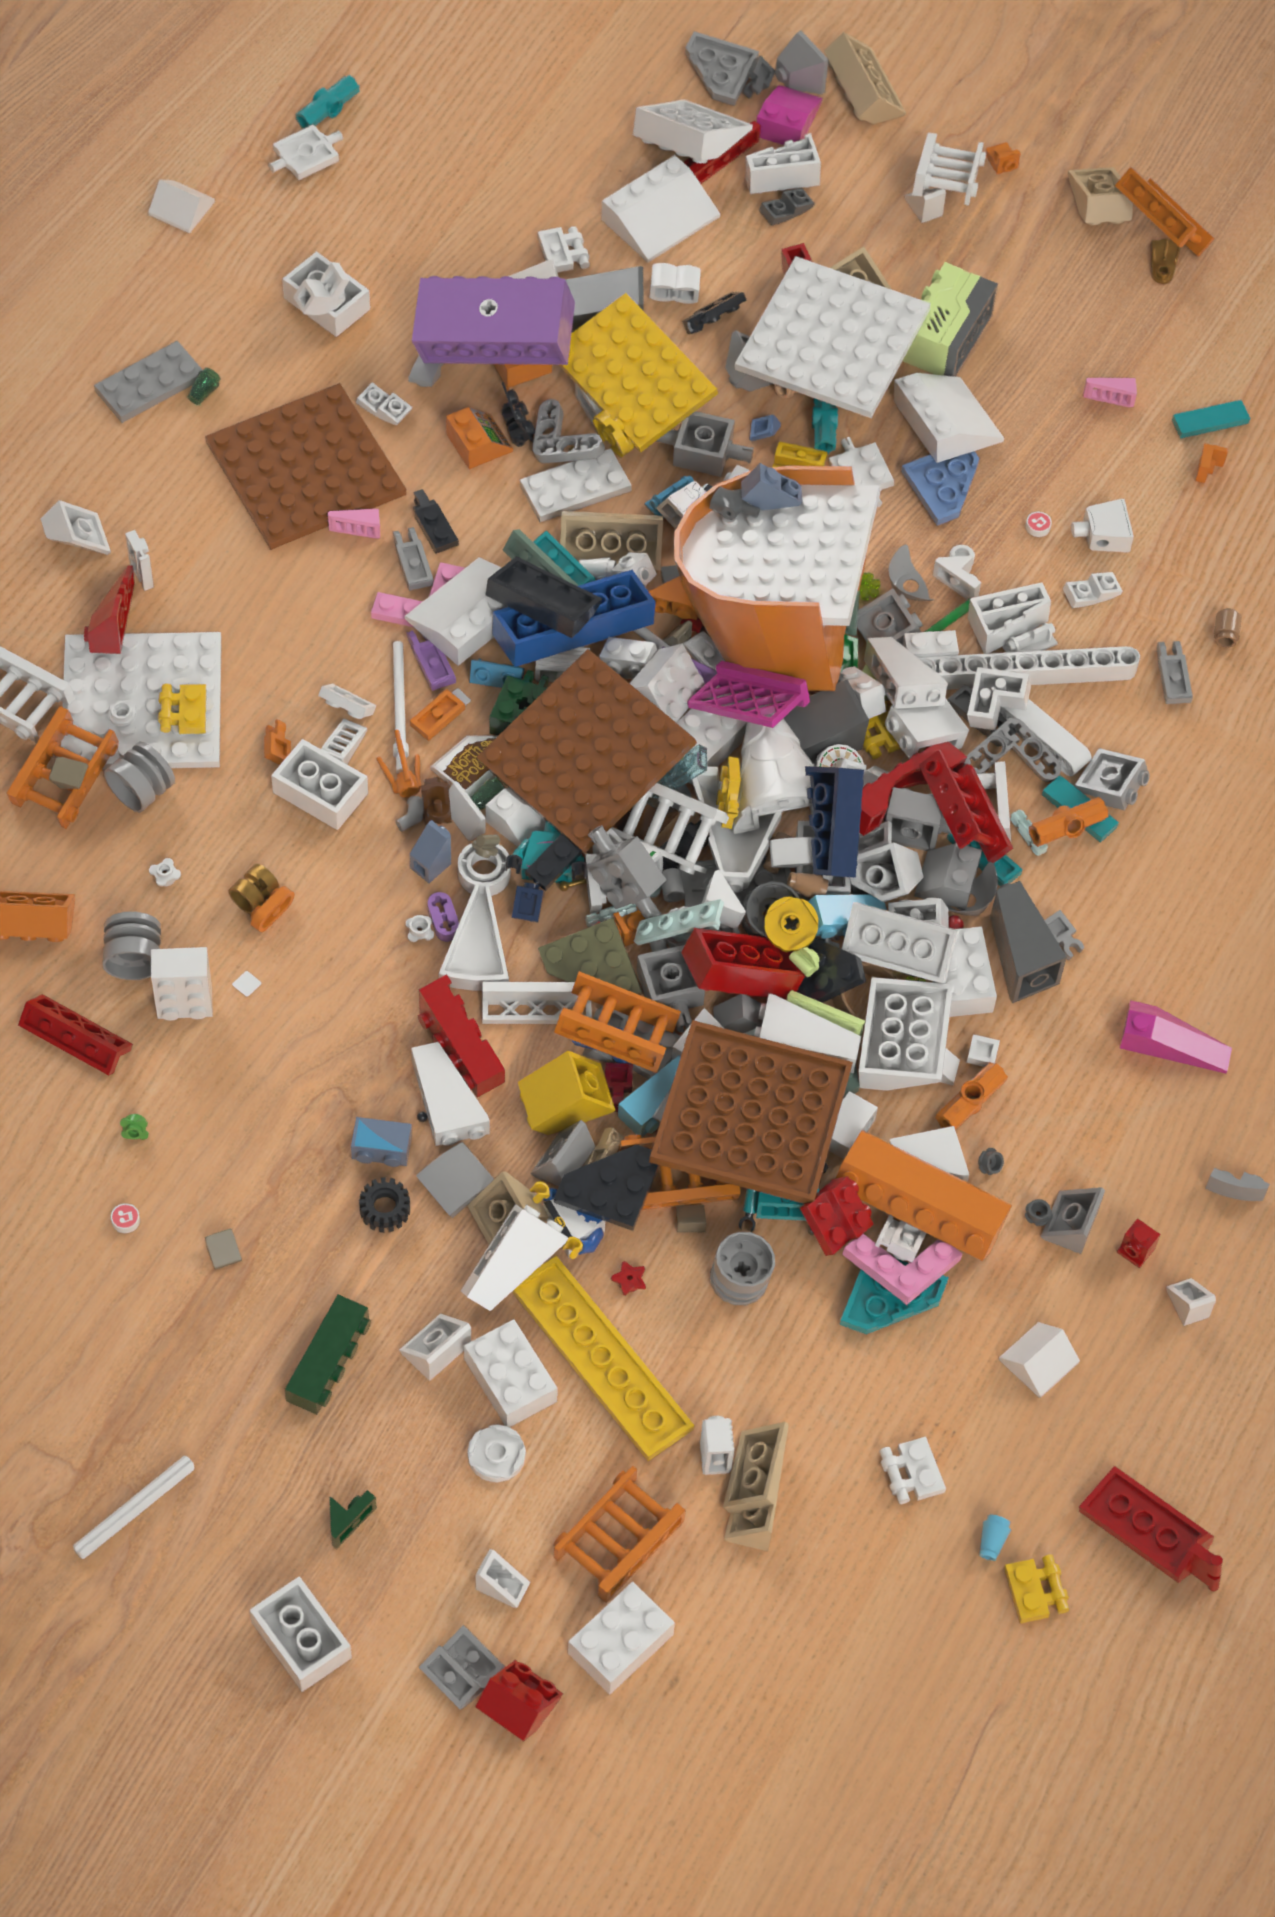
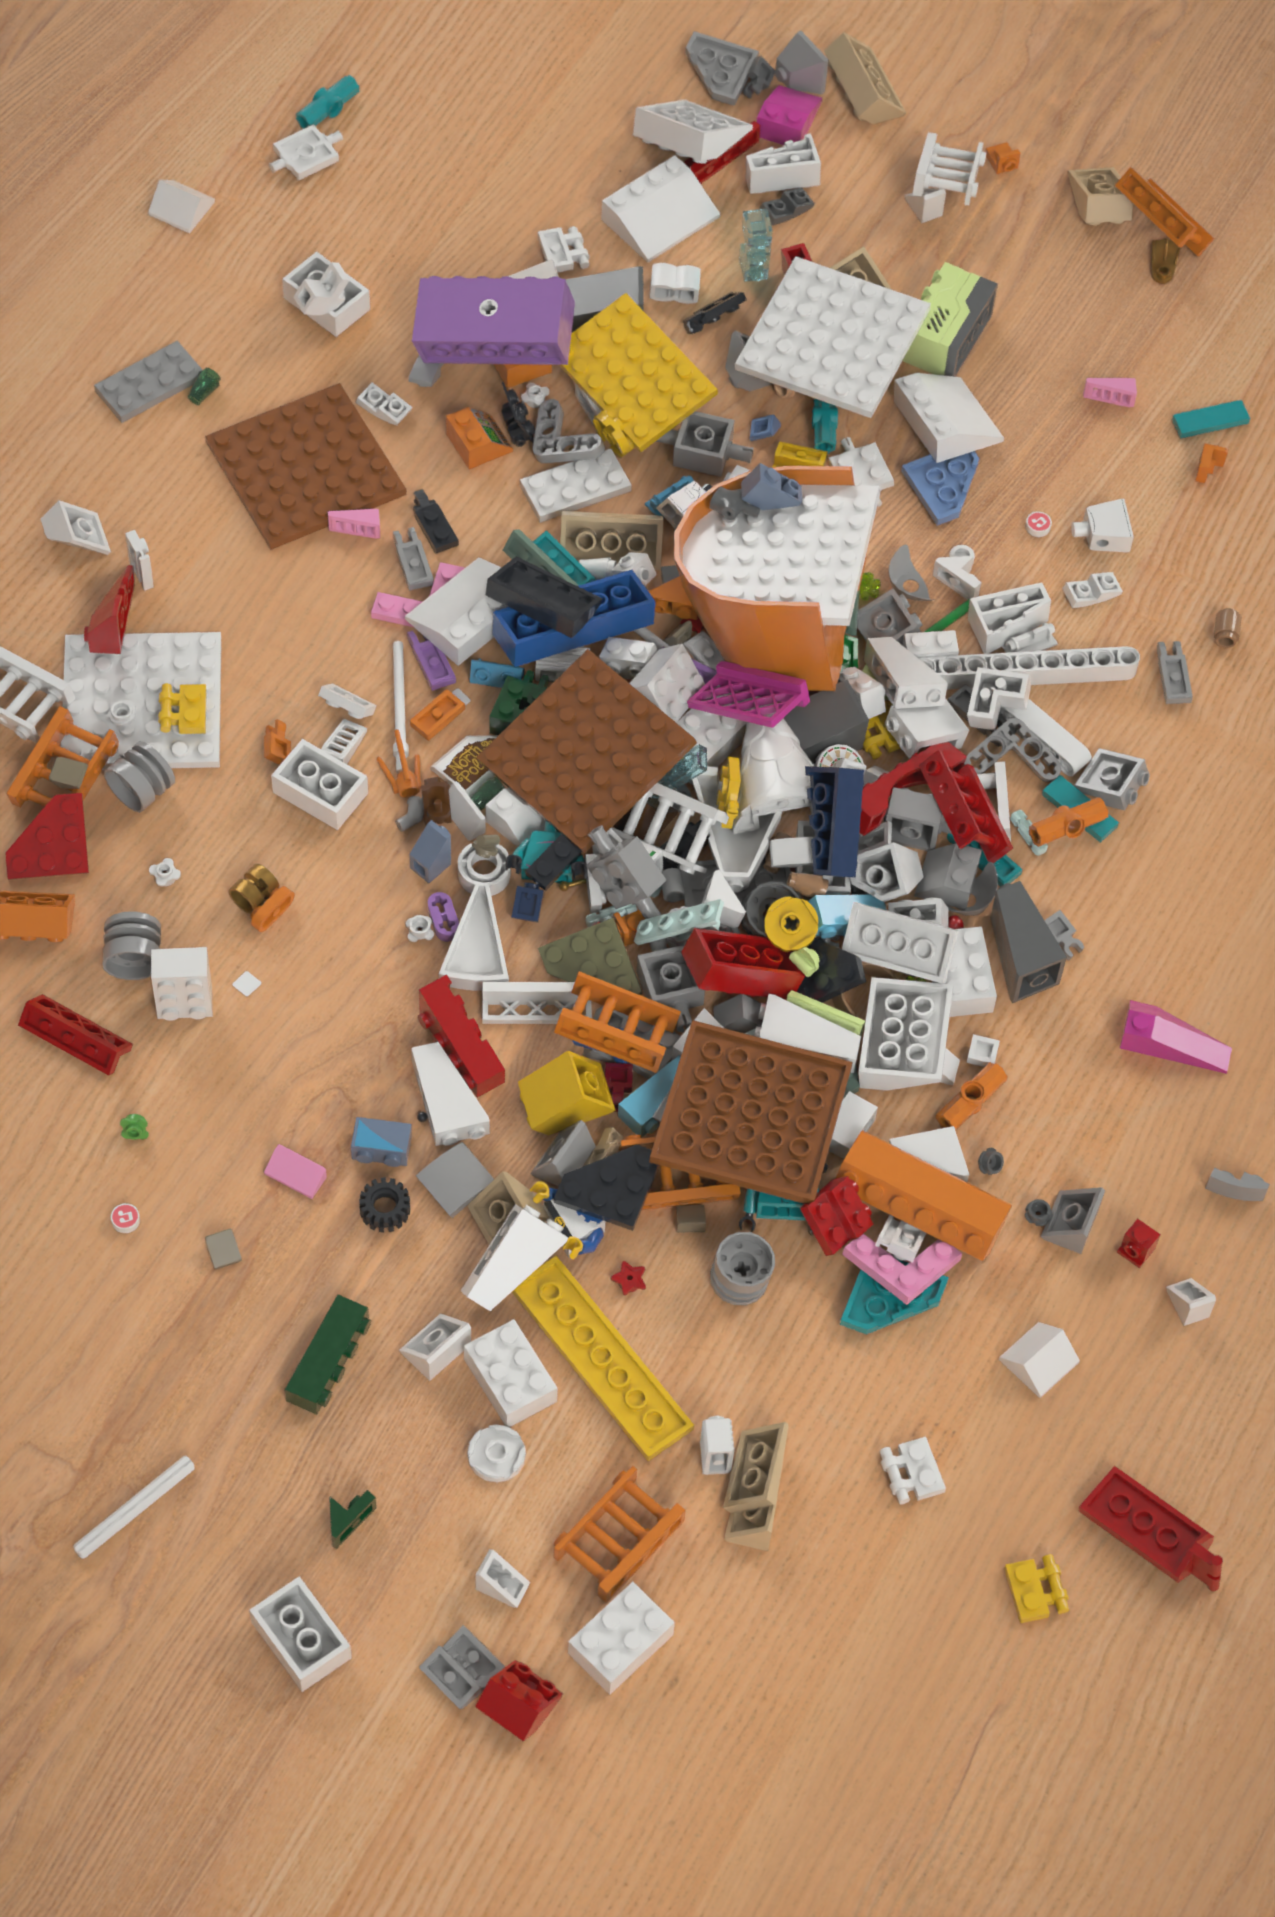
(52, 842): none -> red plate
(295, 1171): none -> bright pink slope
(534, 400): none -> white plate
(756, 250): none -> clear light blue arch
(994, 1534): medium azure cone -> none

